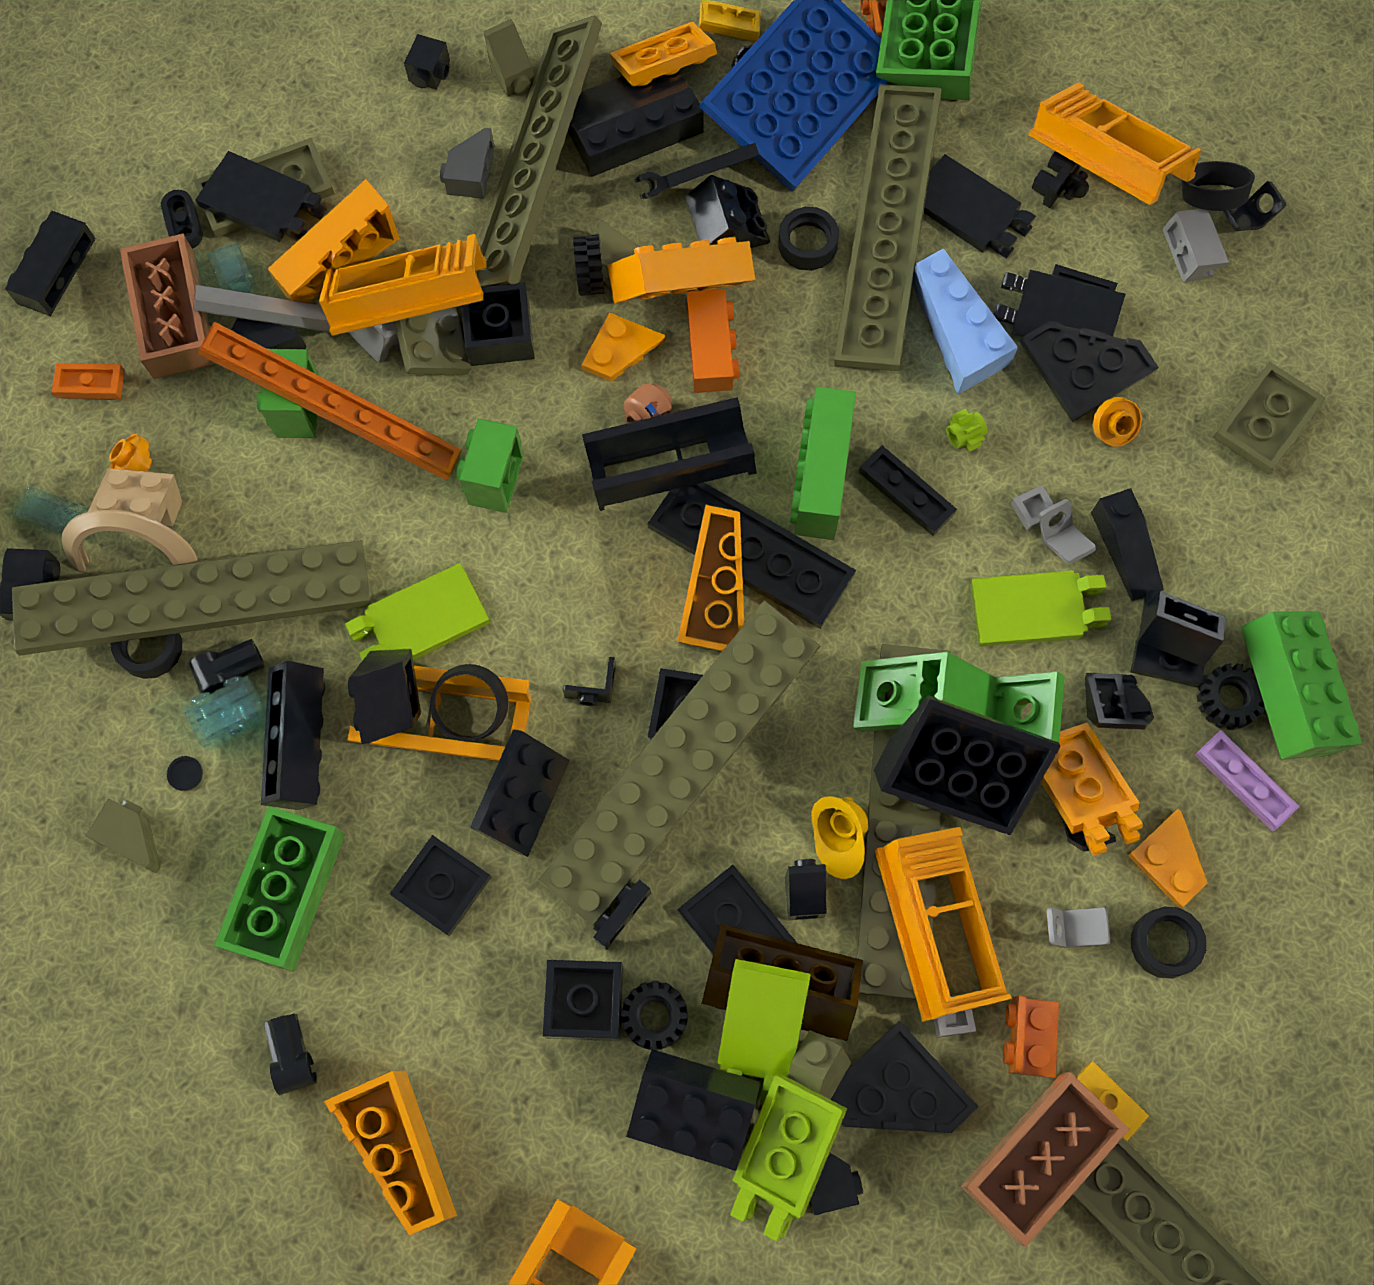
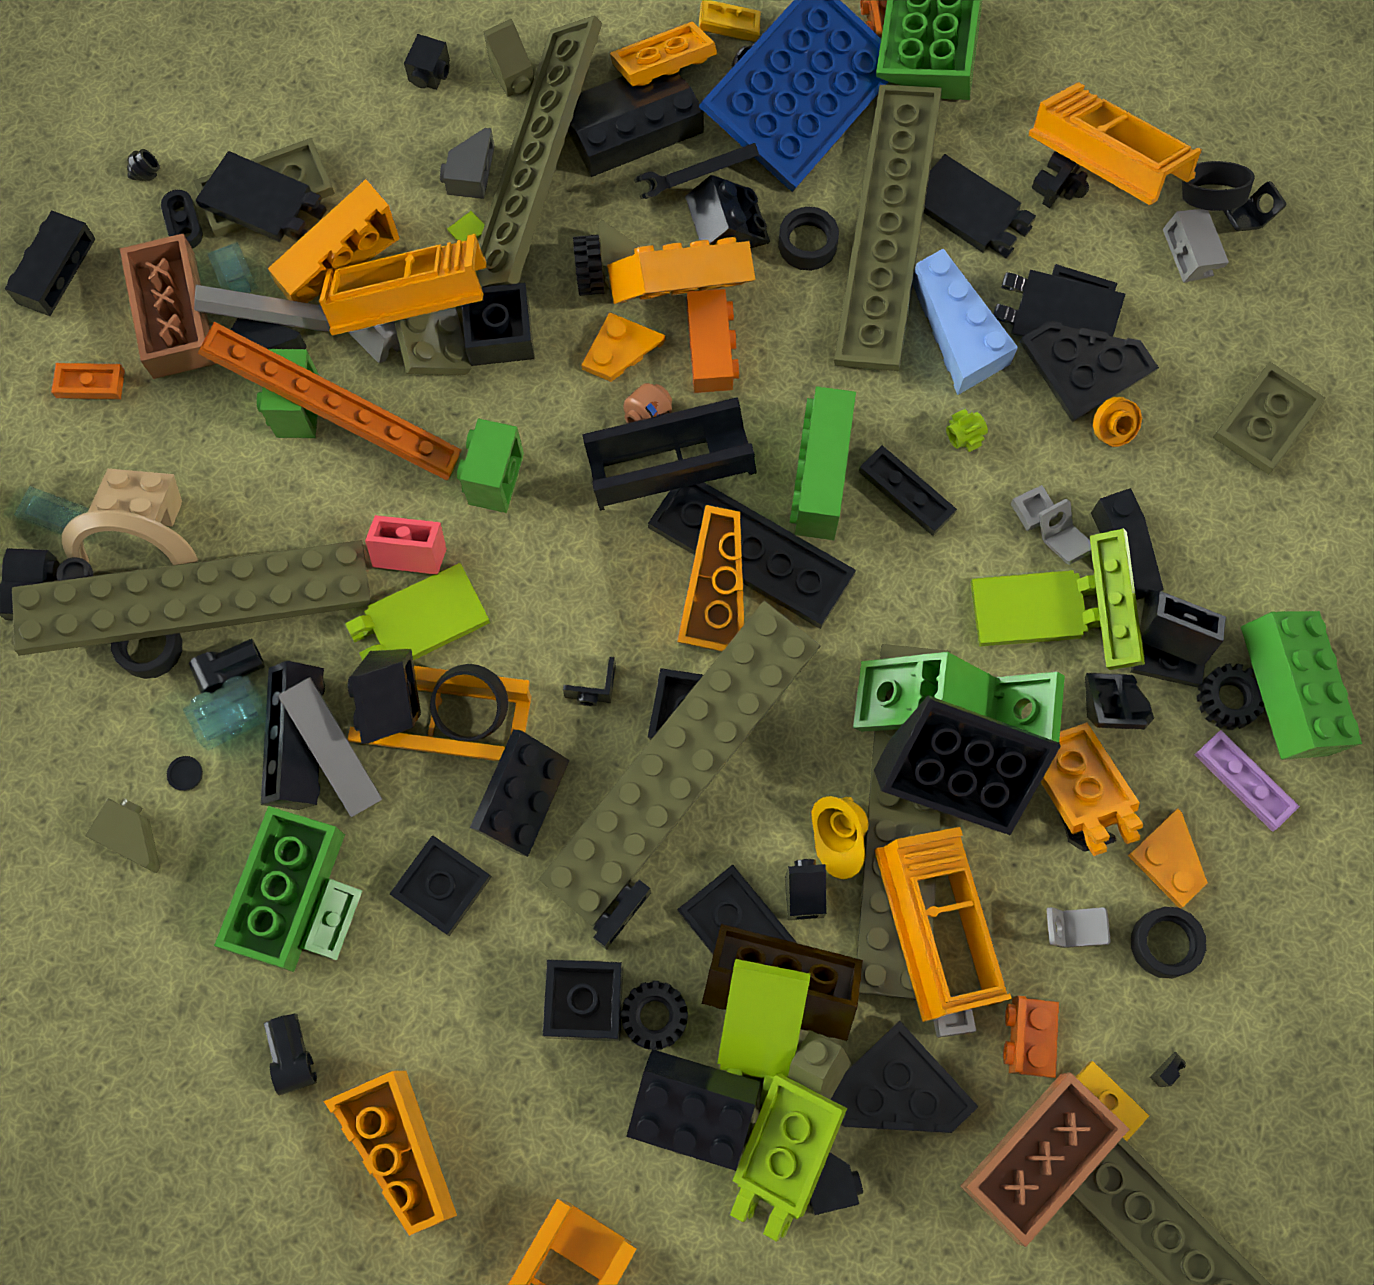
(74, 568): none -> black plate
(131, 454): light orange plate -> none
(142, 165): none -> black plate
(330, 746): none -> light grey tile
(331, 919): none -> bright green plate
(406, 544): none -> coral brick
(467, 225): none -> lime piece
(1116, 600): none -> lime plate
(1168, 1071): none -> black tile

